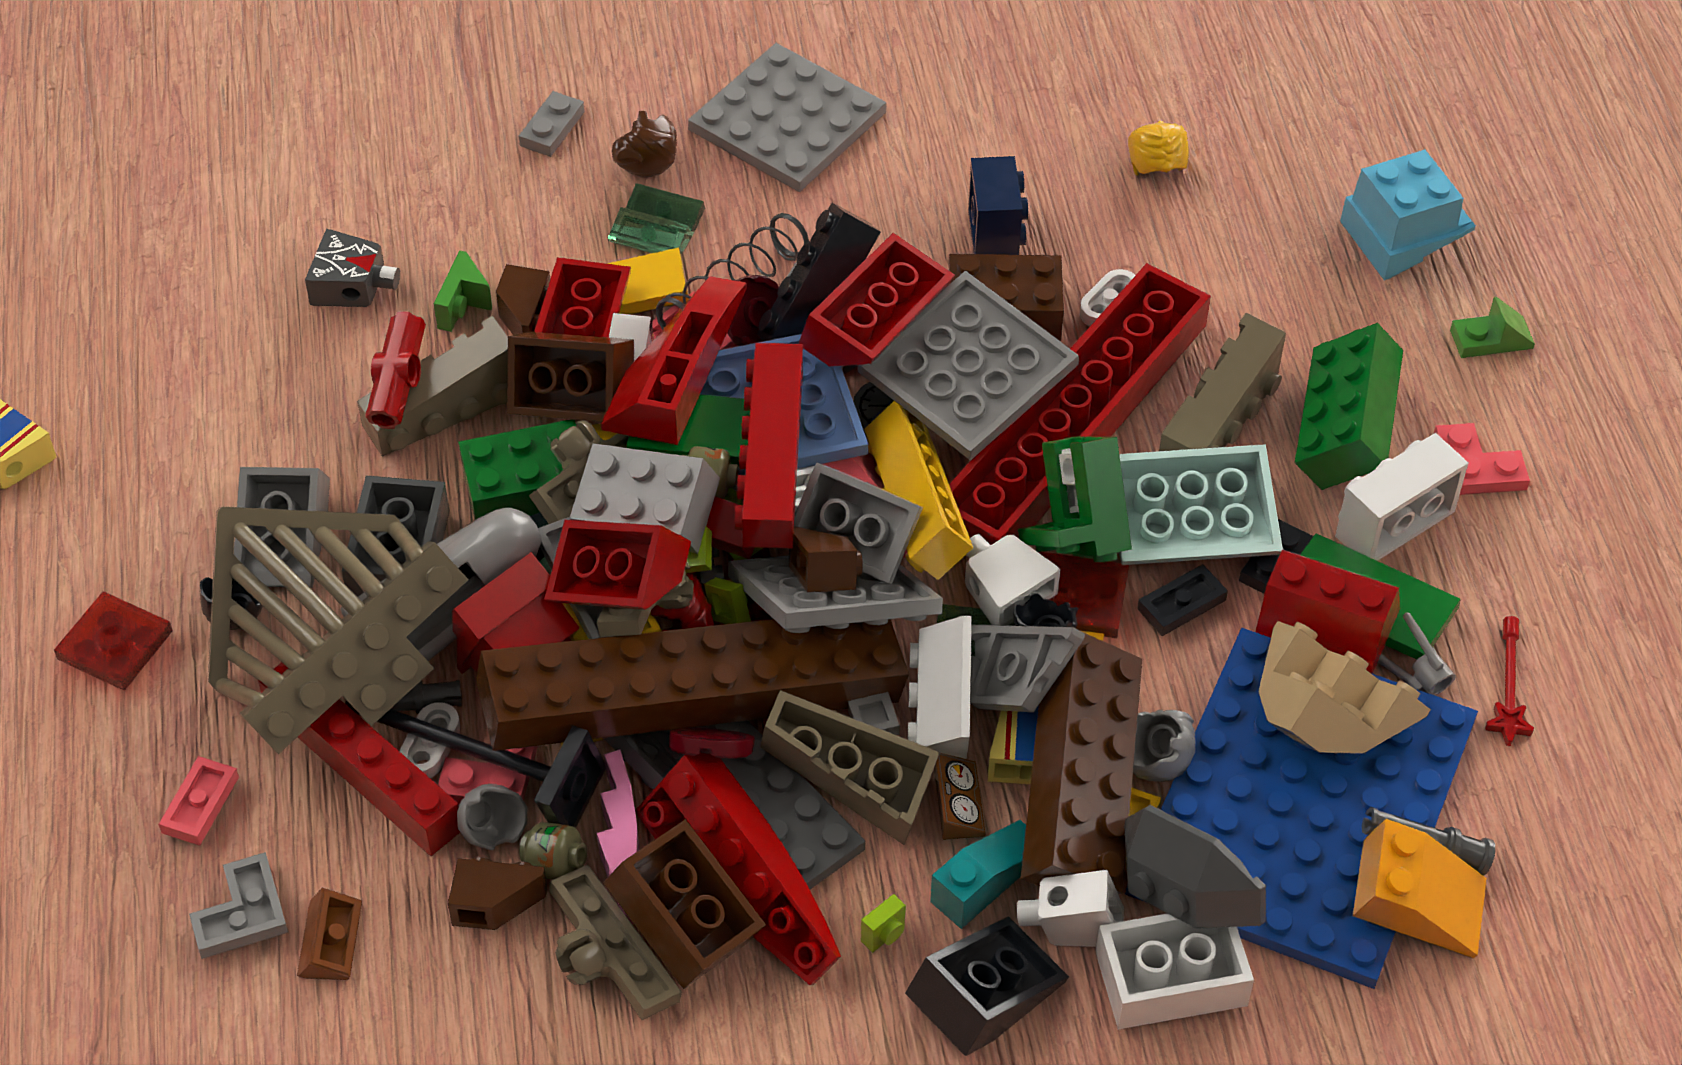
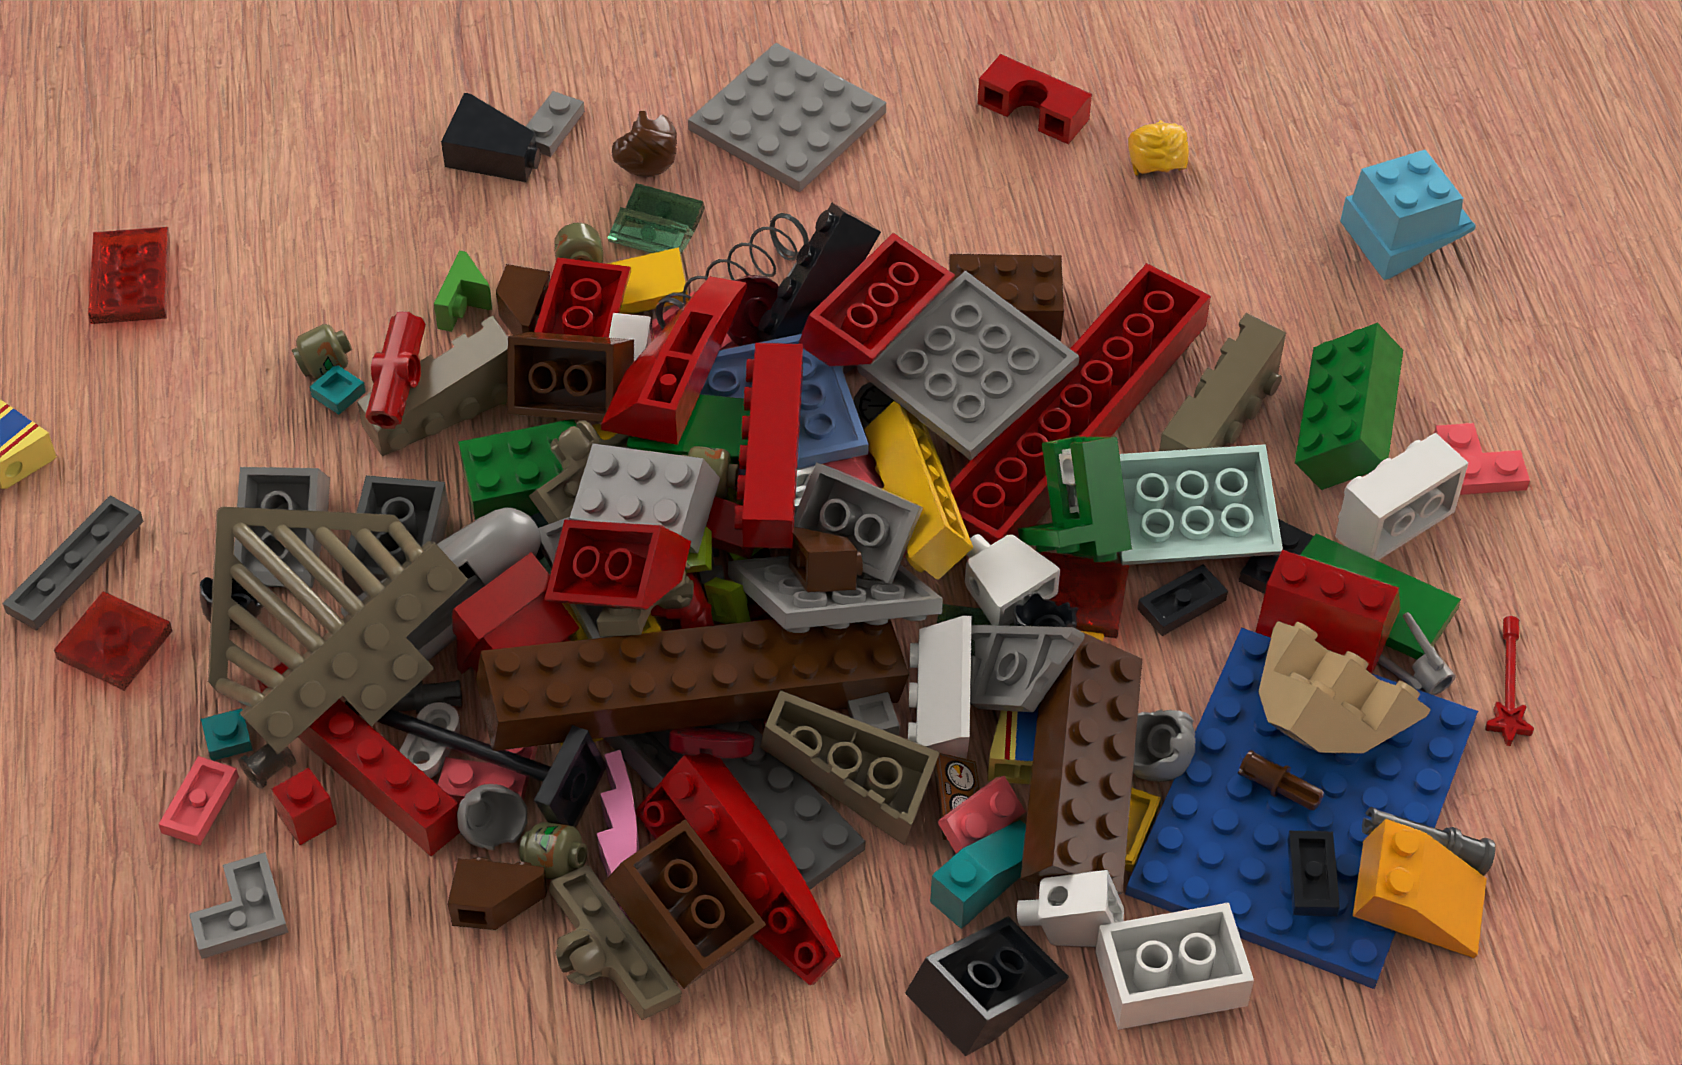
(73, 562): none -> dark grey plate
(129, 275): none -> clear red plate
(226, 734): none -> teal plate
(265, 764): none -> clear smoke bush
(304, 806): none -> red brick
(321, 350): none -> olive head
(329, 936): dark orange slope -> none
(337, 389): none -> teal plate
(348, 272): dark grey torso -> none
(489, 142): none -> black slope
(579, 242): none -> olive head
(883, 924): lime plate -> none
(981, 814): none -> coral plate
(997, 206): dark blue brick -> none
(1013, 84): none -> red arch
(1103, 294): white plate -> none
(1189, 873): dark grey wedge -> none
(1280, 780): none -> reddish brown axle
(1313, 873): none -> black plate
(1492, 334): bright green slope -> none

